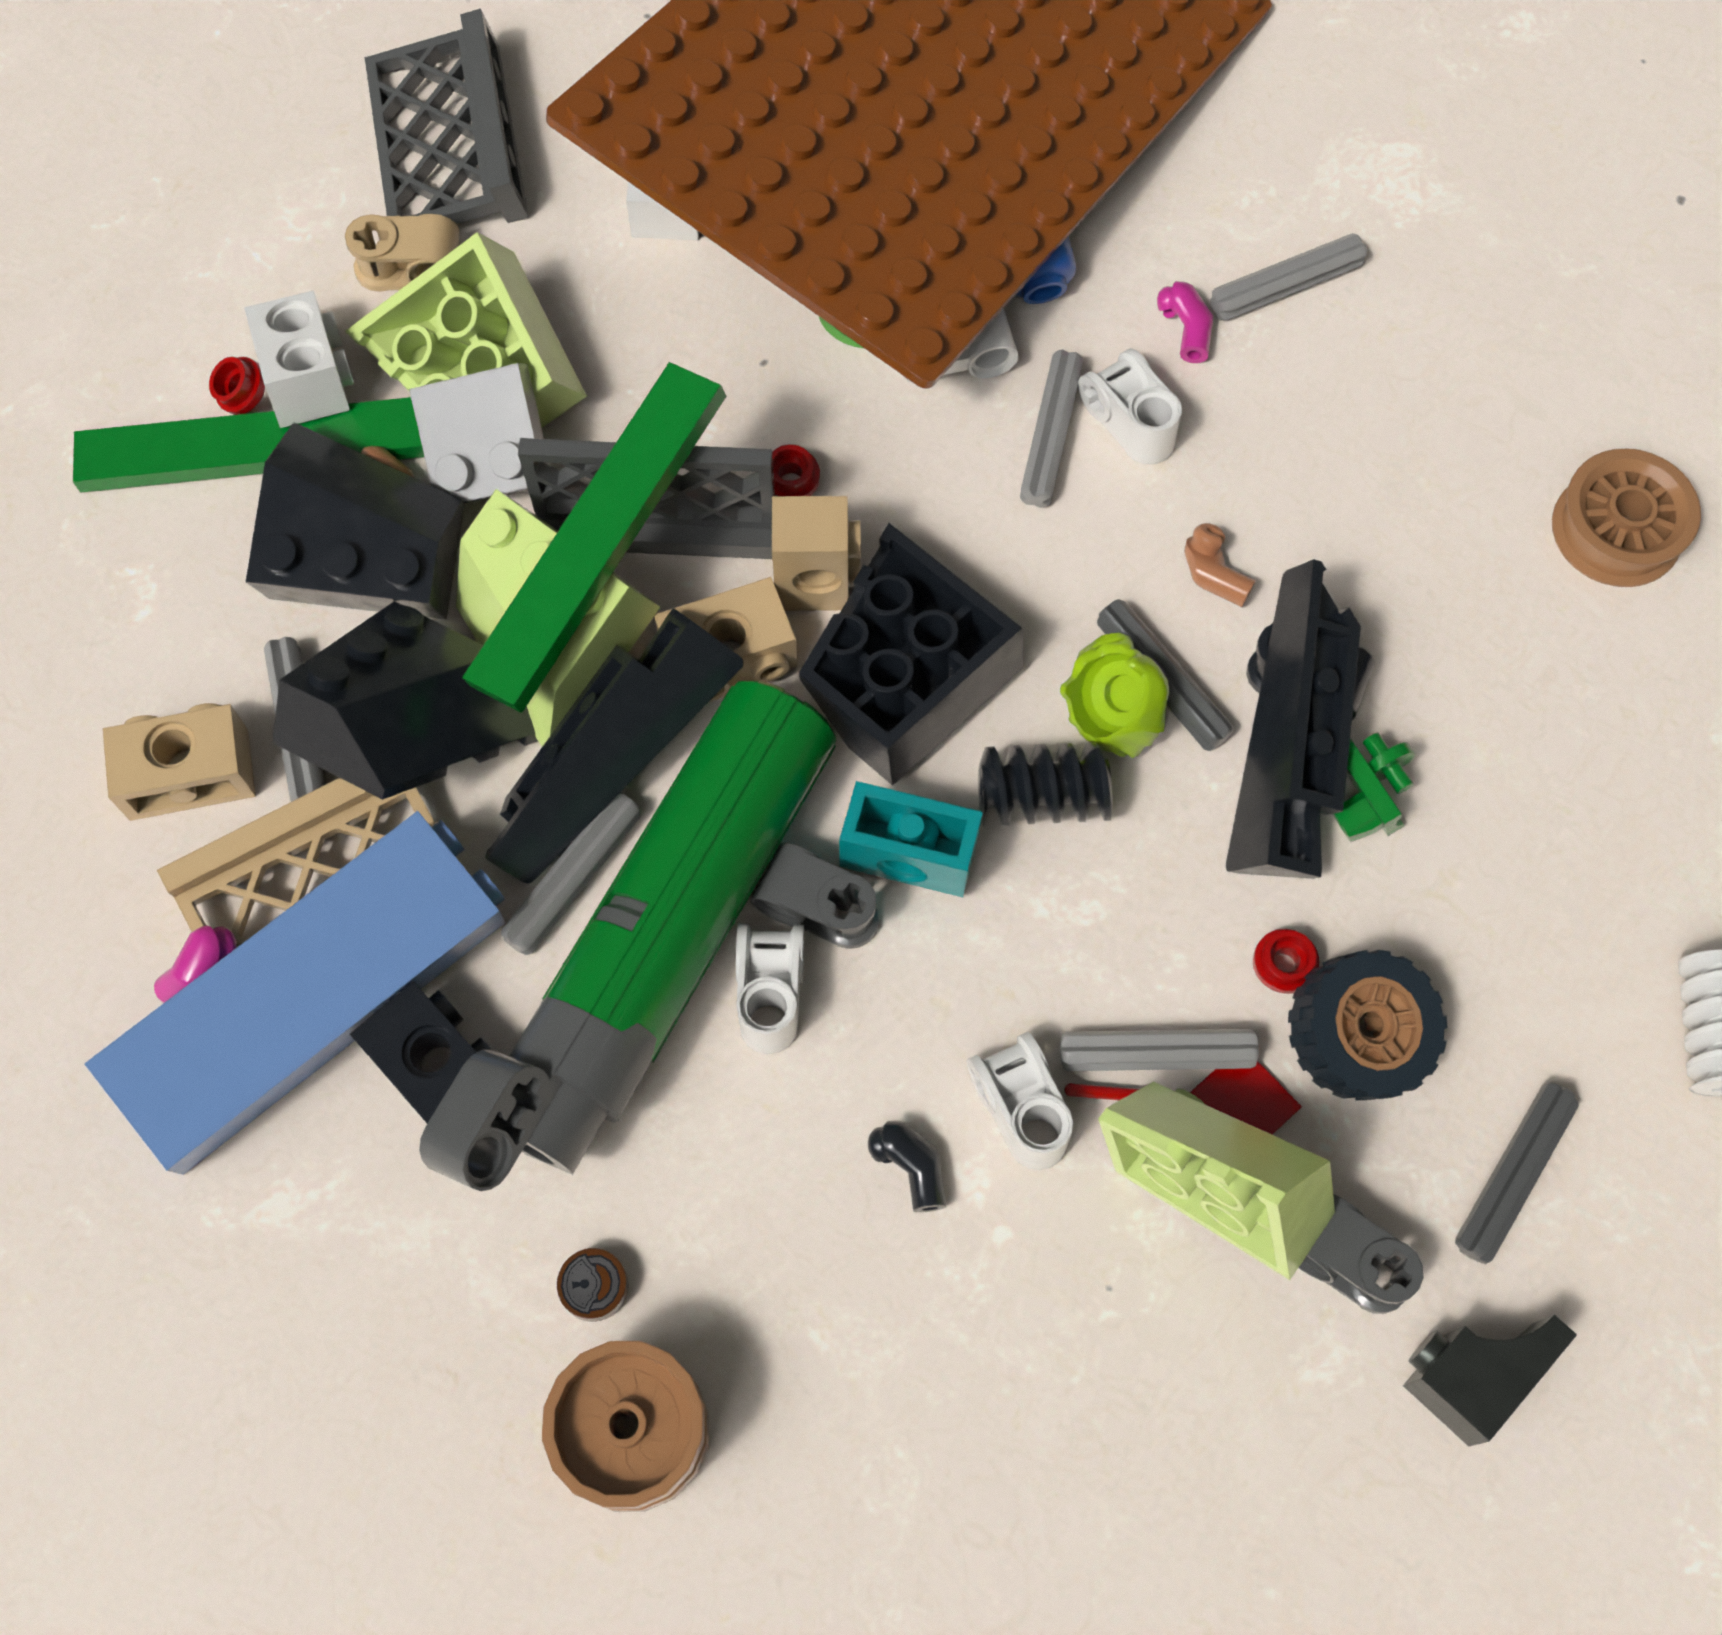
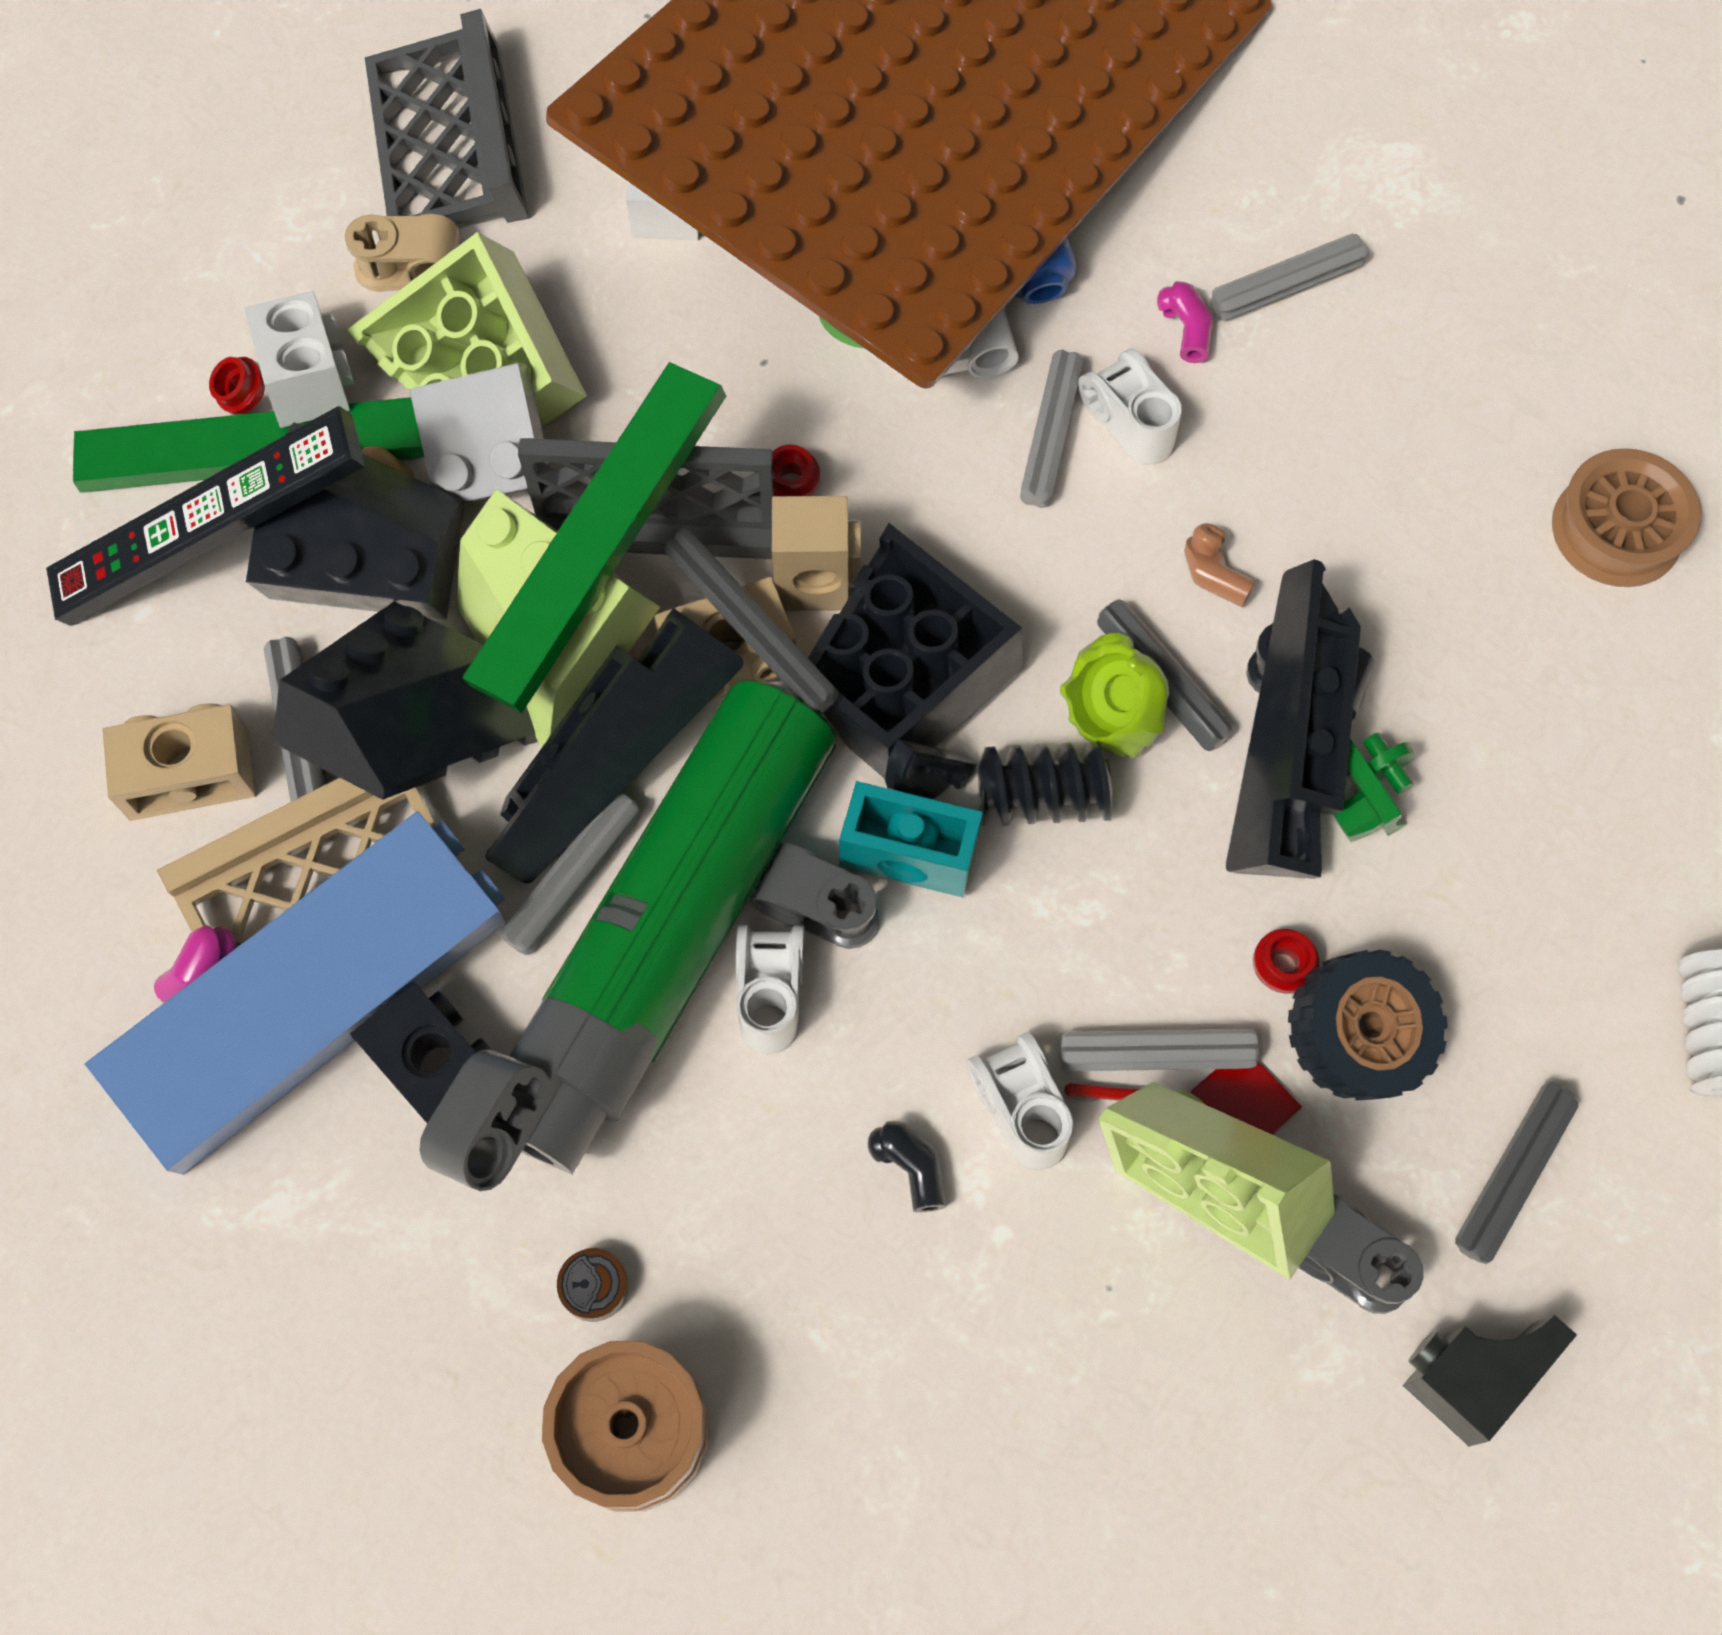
(205, 516): none -> black tile
(751, 621): none -> dark grey axle
(926, 769): none -> black plate

